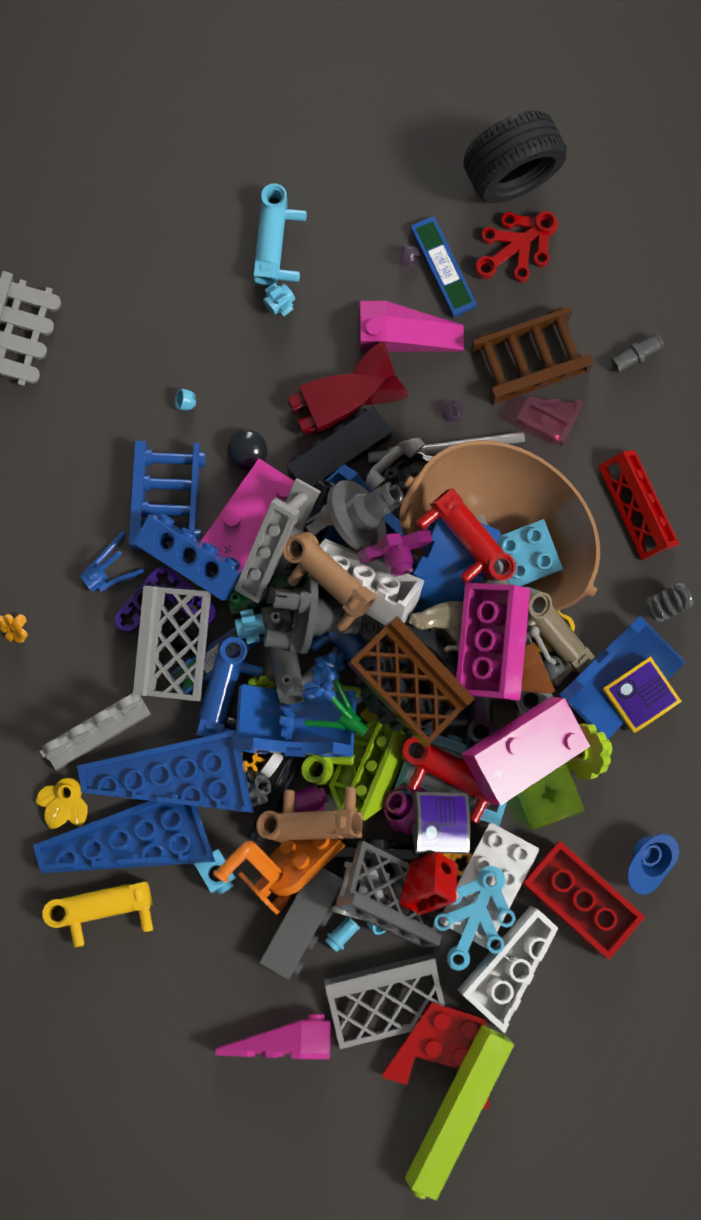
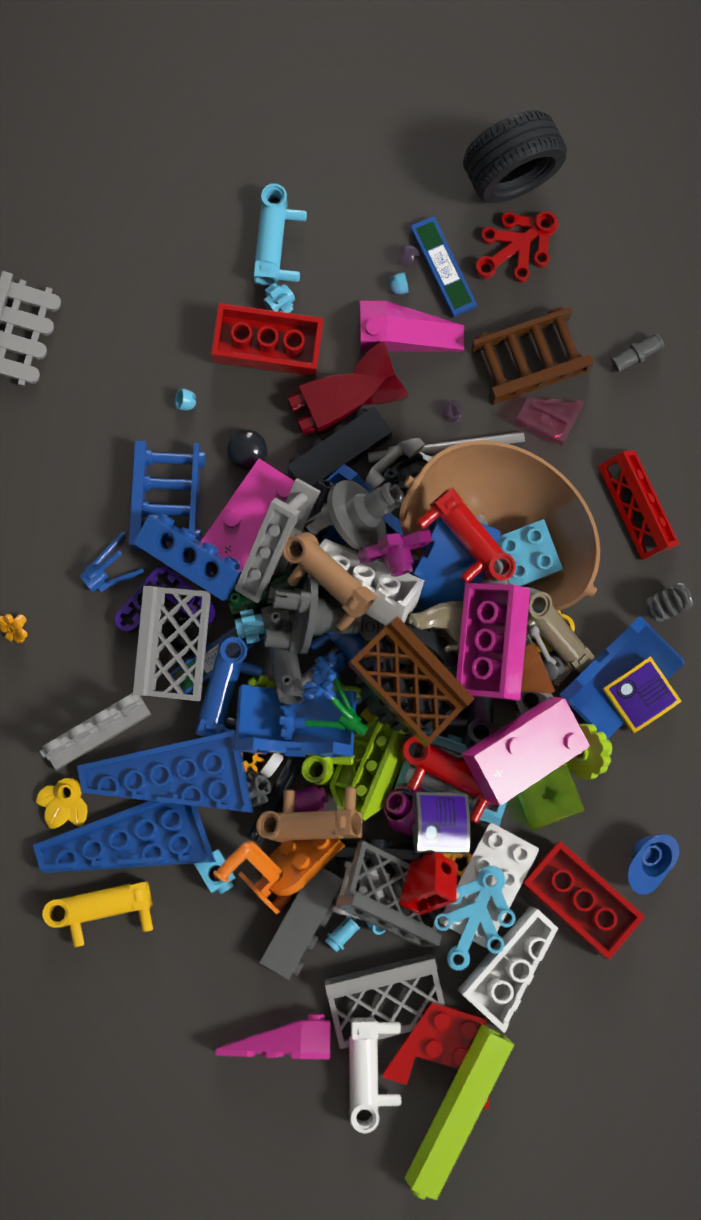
(267, 340): none -> red brick
(364, 1071): none -> white piece
(399, 284): none -> medium azure hinge

